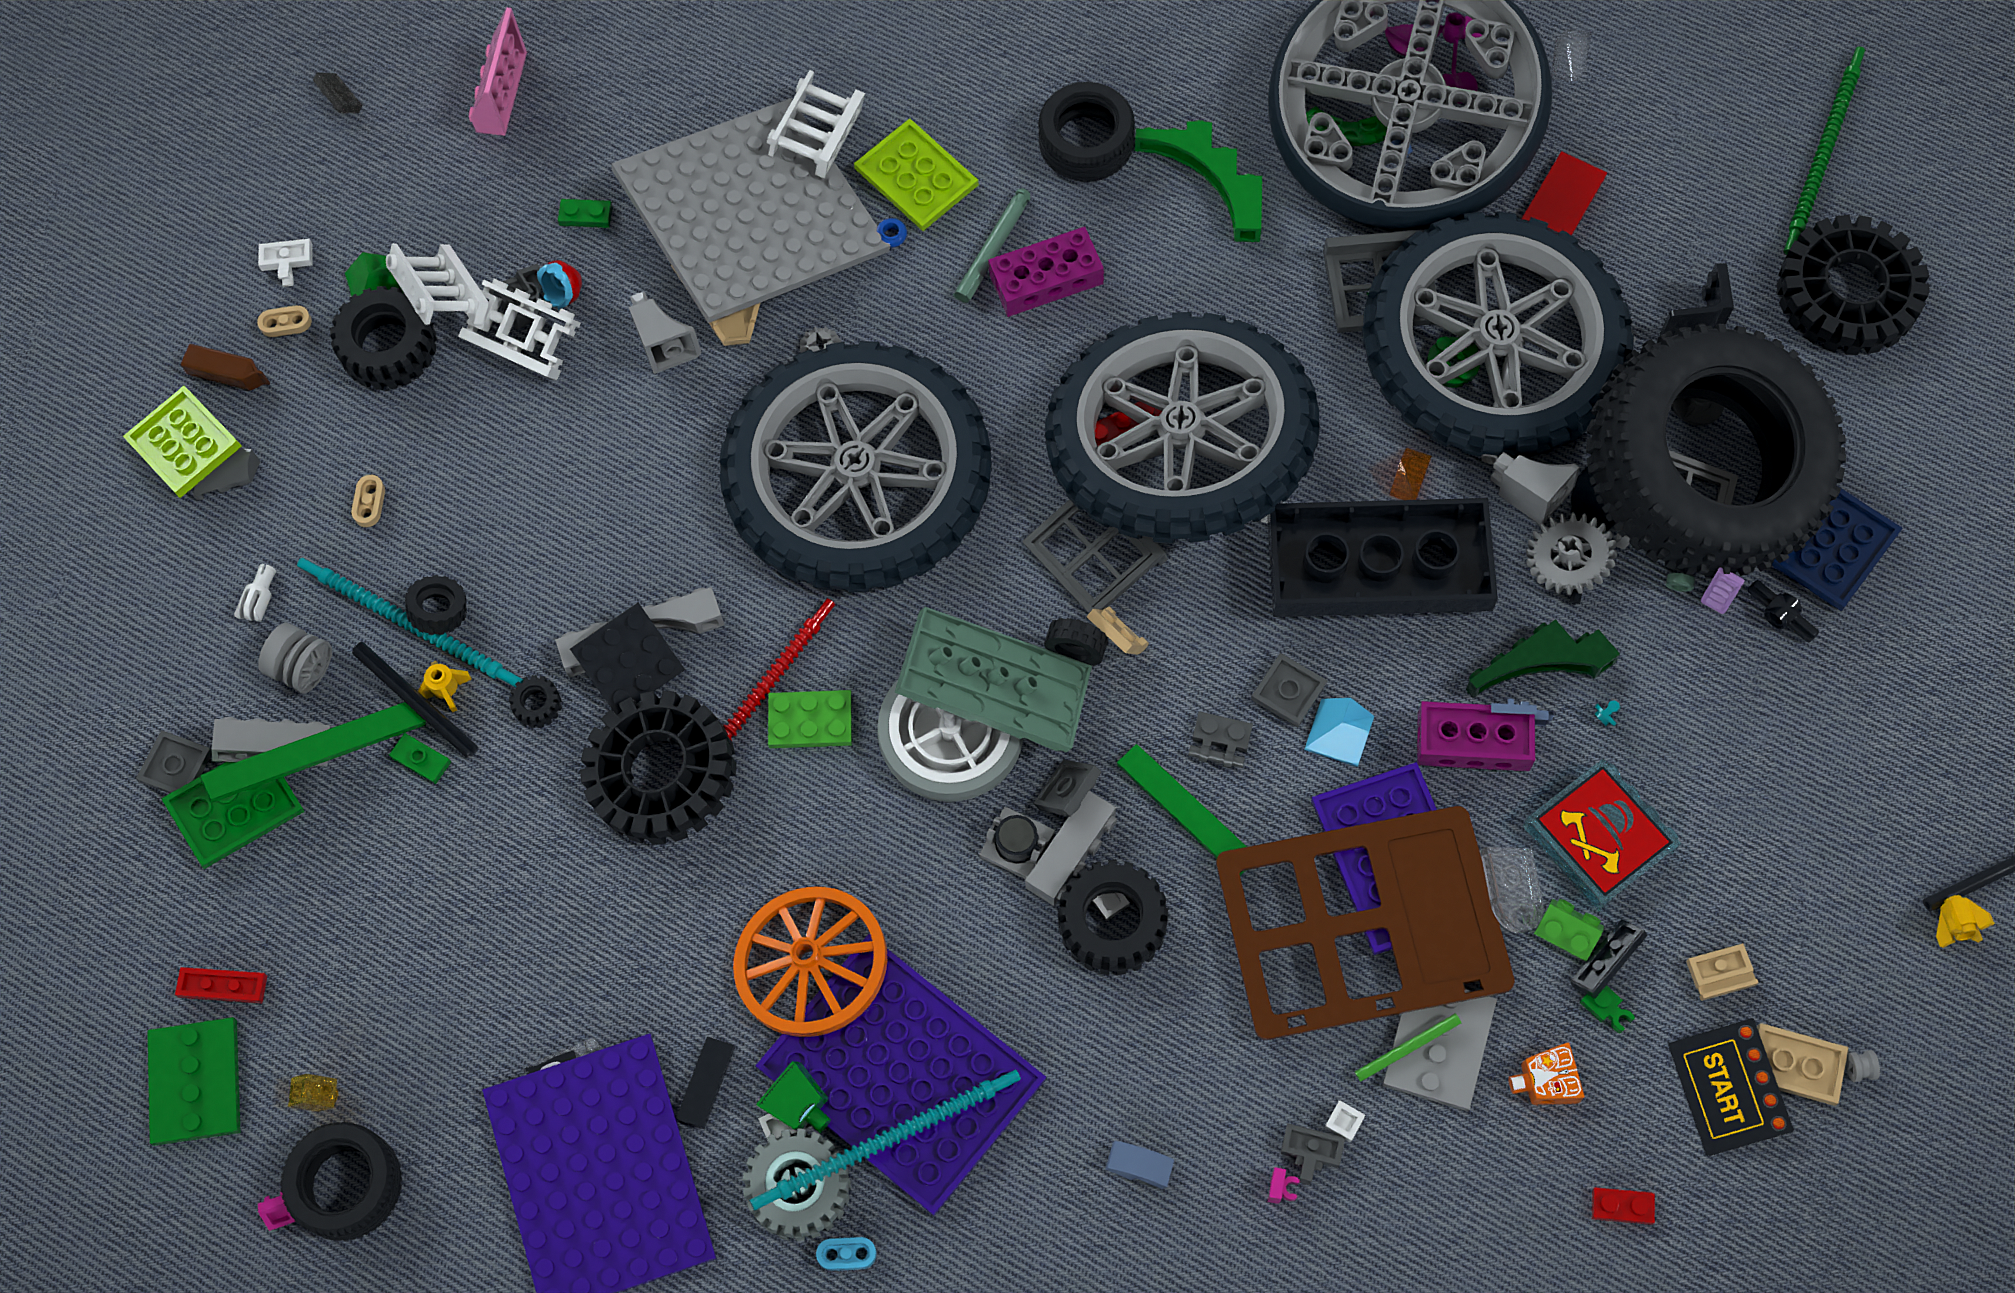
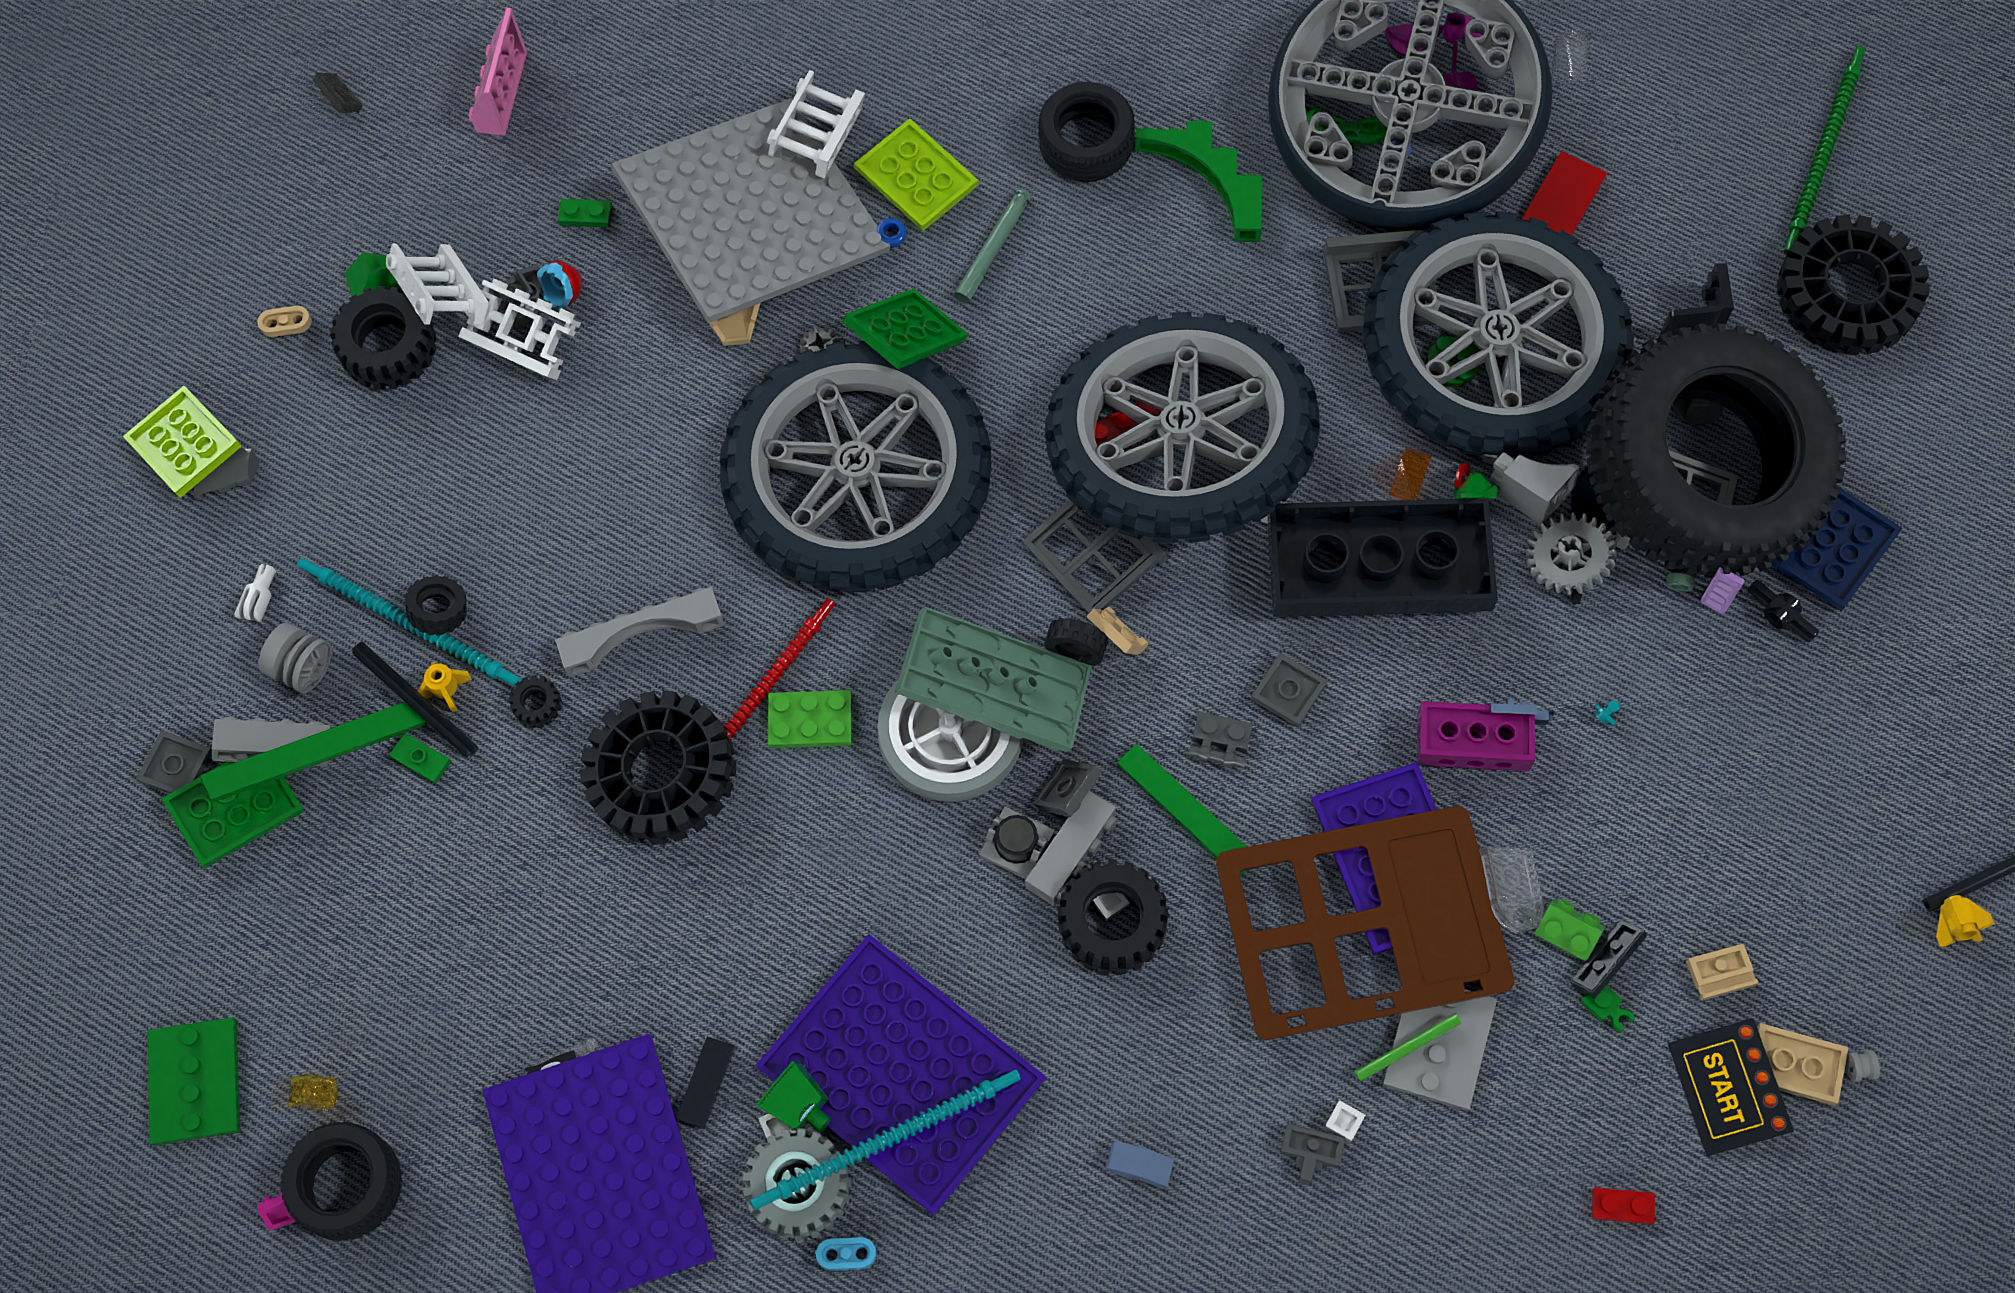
(221, 985): red plate -> none
(222, 367): reddish brown piece -> none
(284, 257): white plate -> none
(368, 503): tan plate -> none
(627, 658): black plate -> none
(663, 338): light grey hips -> none
(811, 965): orange wheel -> none
(905, 328): none -> green plate
(1046, 271): magenta brick -> none
(1279, 1184): dark pink tile -> none
(1340, 730): medium azure slope -> none
(1474, 486): none -> green piece
(1547, 651): dark green arch -> none
(1549, 1077): orange torso -> none
(1601, 833): panel -> none

